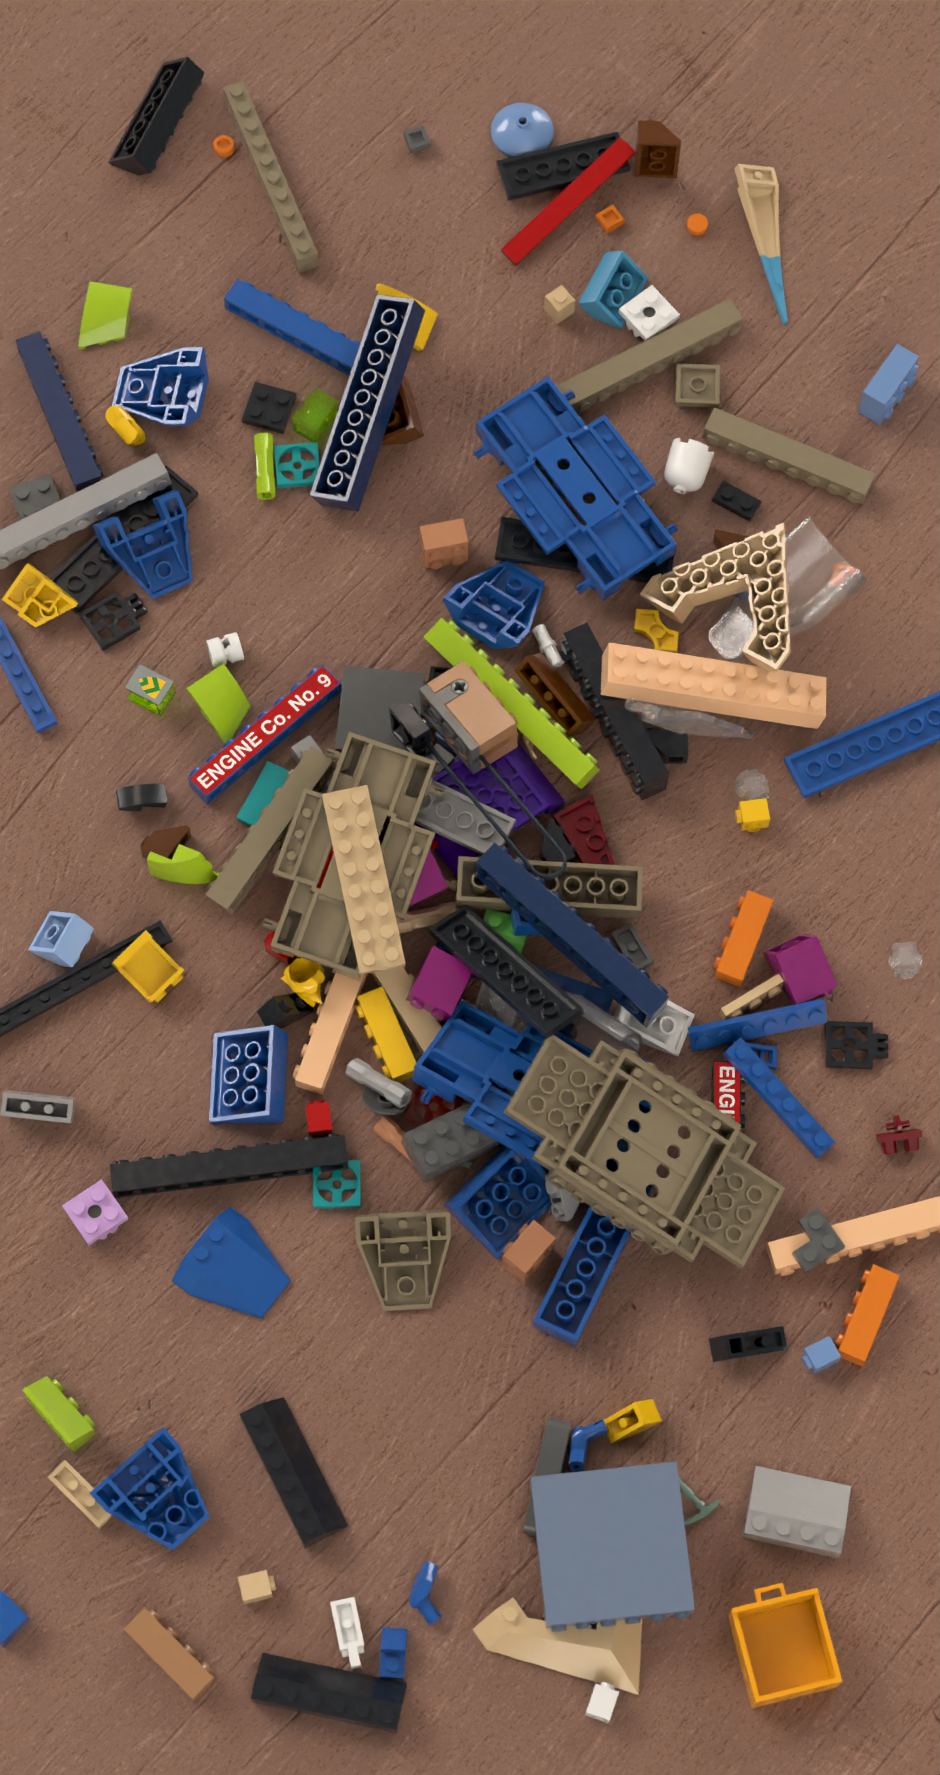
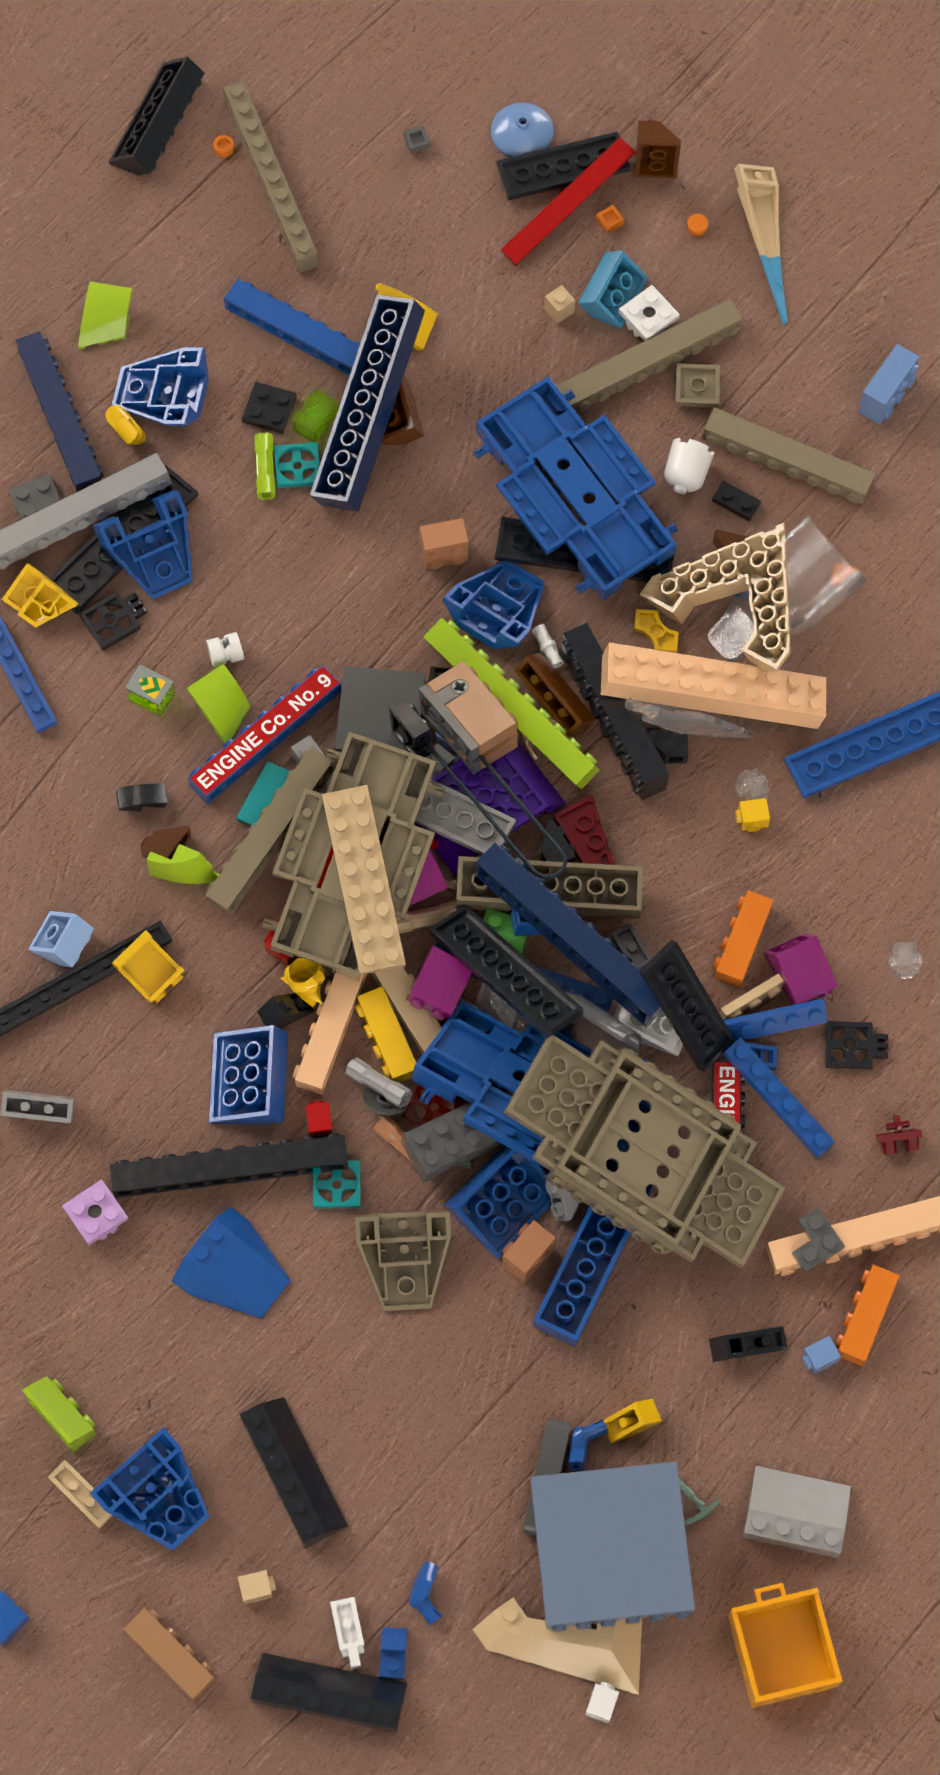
(687, 1005): none -> black plate

